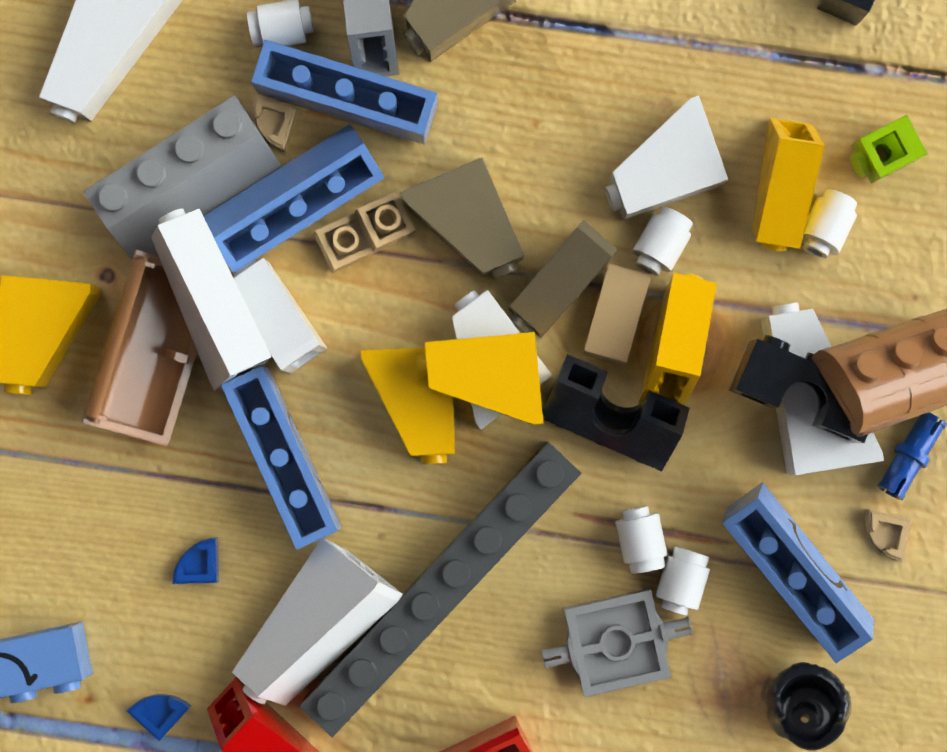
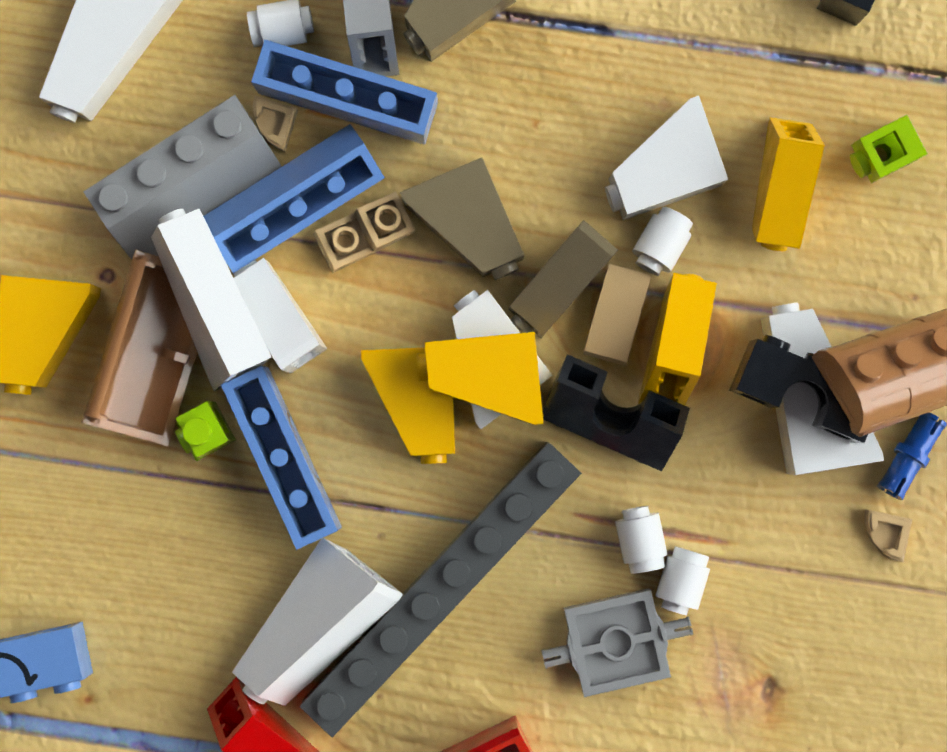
(159, 713): blue tile -> none
(199, 564): blue tile -> none
(203, 430): none -> lime brick
(799, 572): medium blue brick -> none
(823, 701): black piece -> none
(829, 223): white brick -> none

